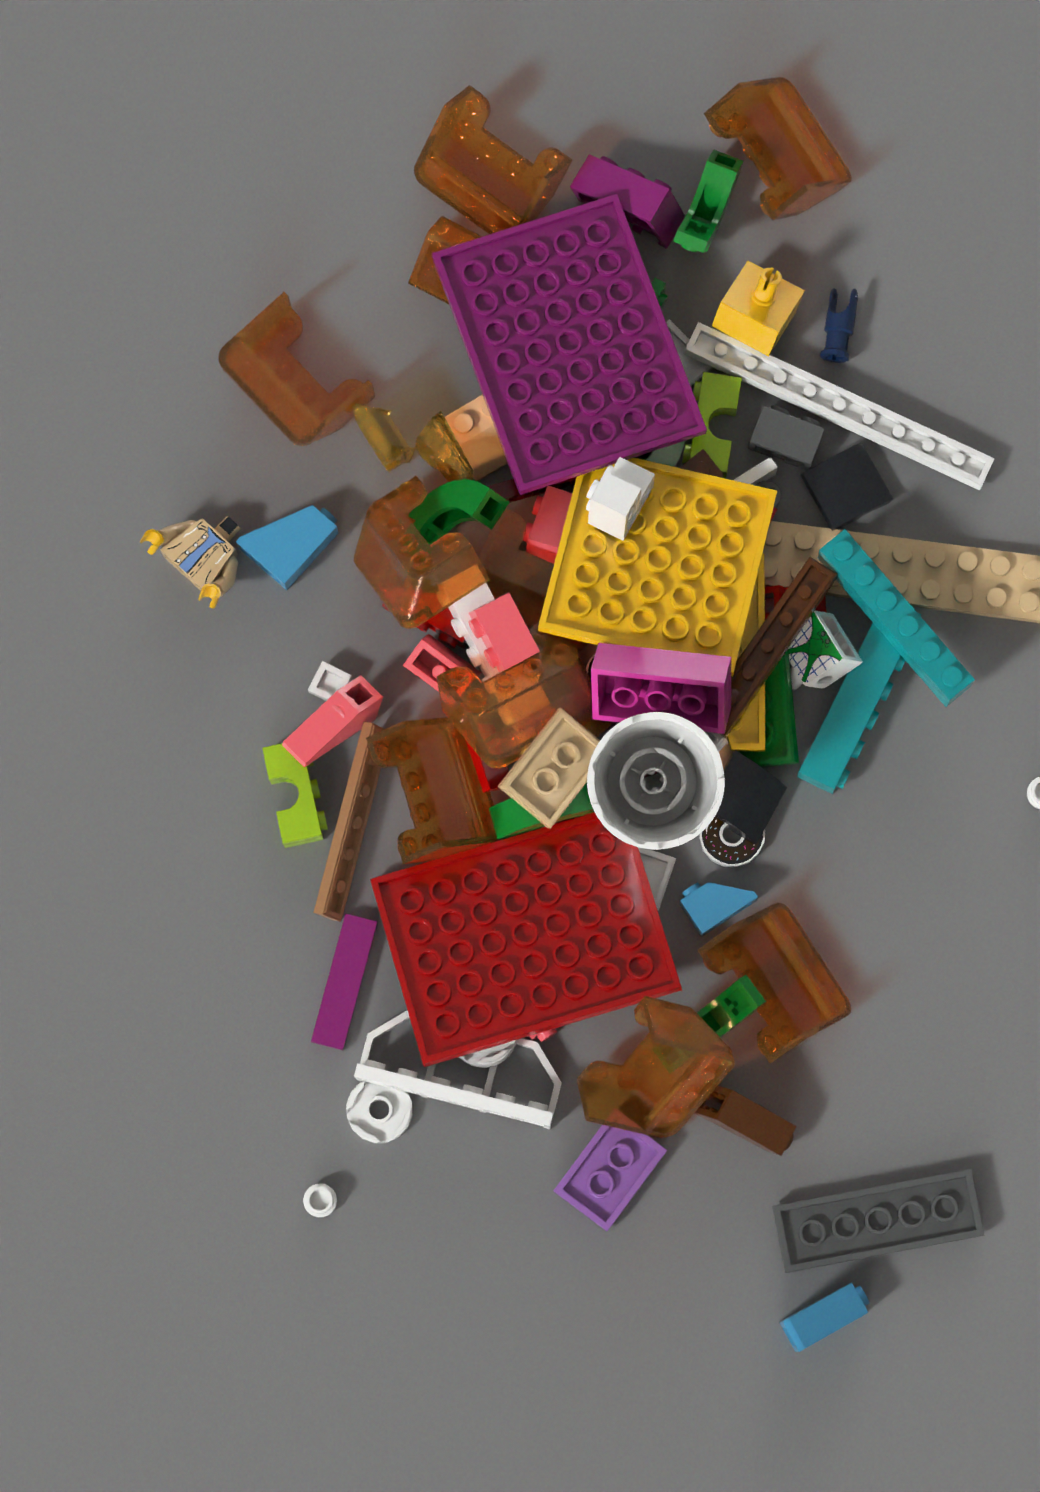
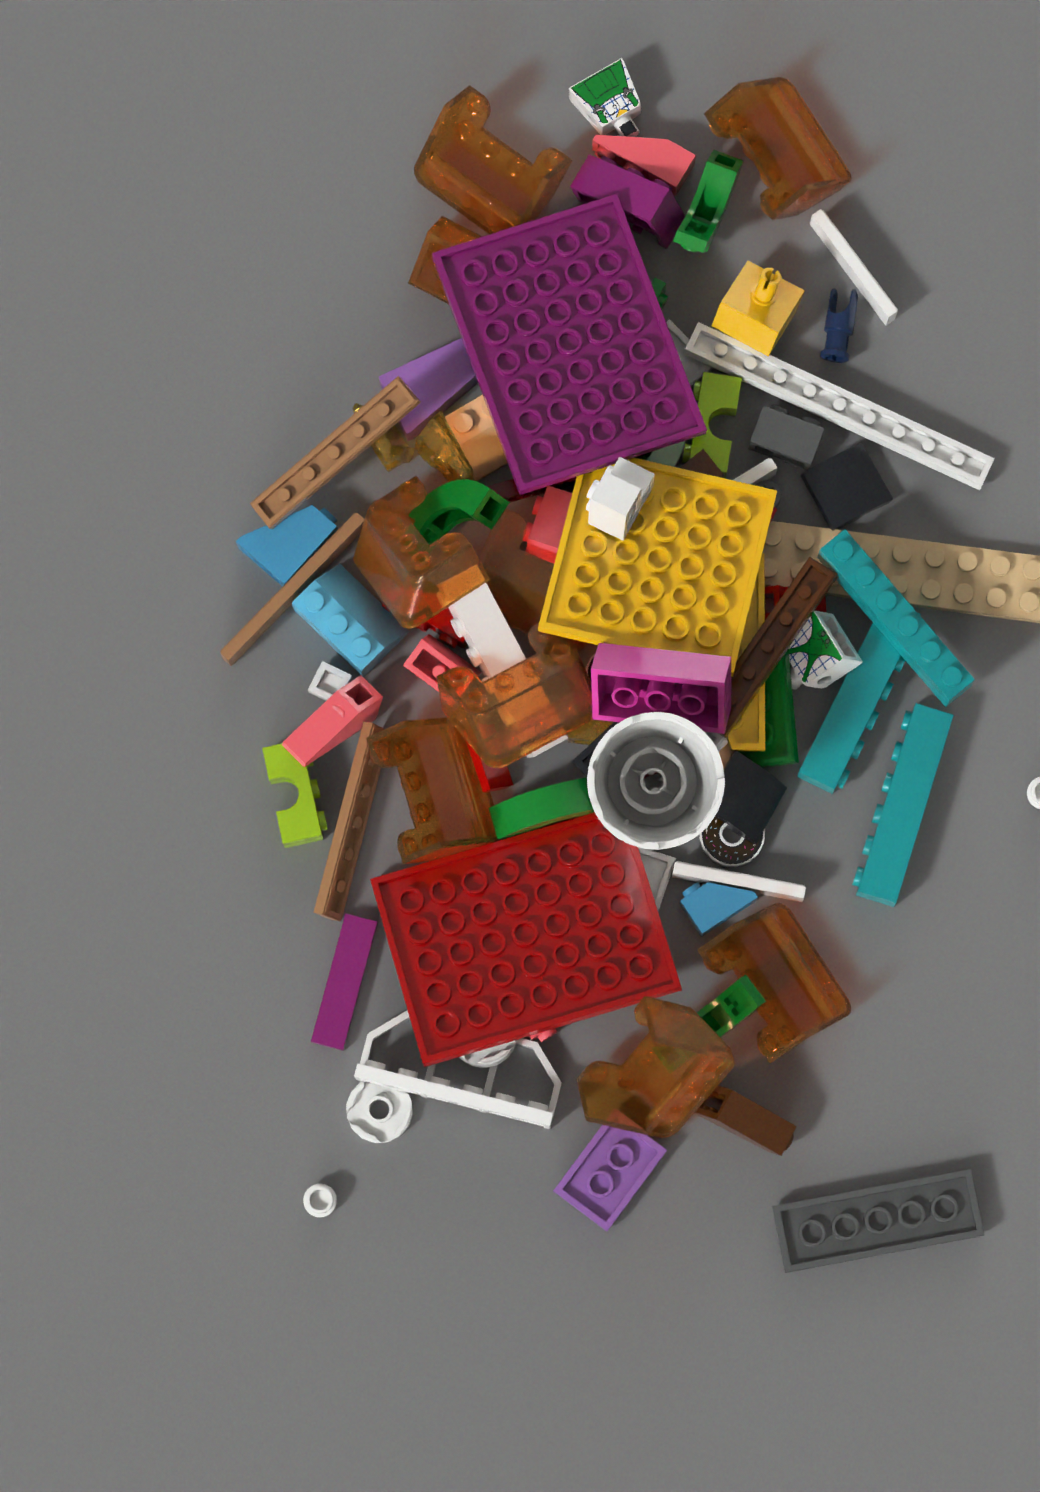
(200, 554): tan torso -> none
(280, 385): clear orange windscreen -> none
(292, 589): none -> medium nougat tile
(335, 452): none -> medium nougat tile
(349, 619): none -> medium azure slope
(437, 382): none -> medium lavender slope
(502, 632): coral brick -> none
(551, 768): tan tile -> none
(608, 100): none -> torso
(650, 156): none -> coral slope
(753, 883): none -> white tile
(825, 1316): dark azure slope -> none
(854, 267): none -> white tile
(904, 804): none -> teal brick

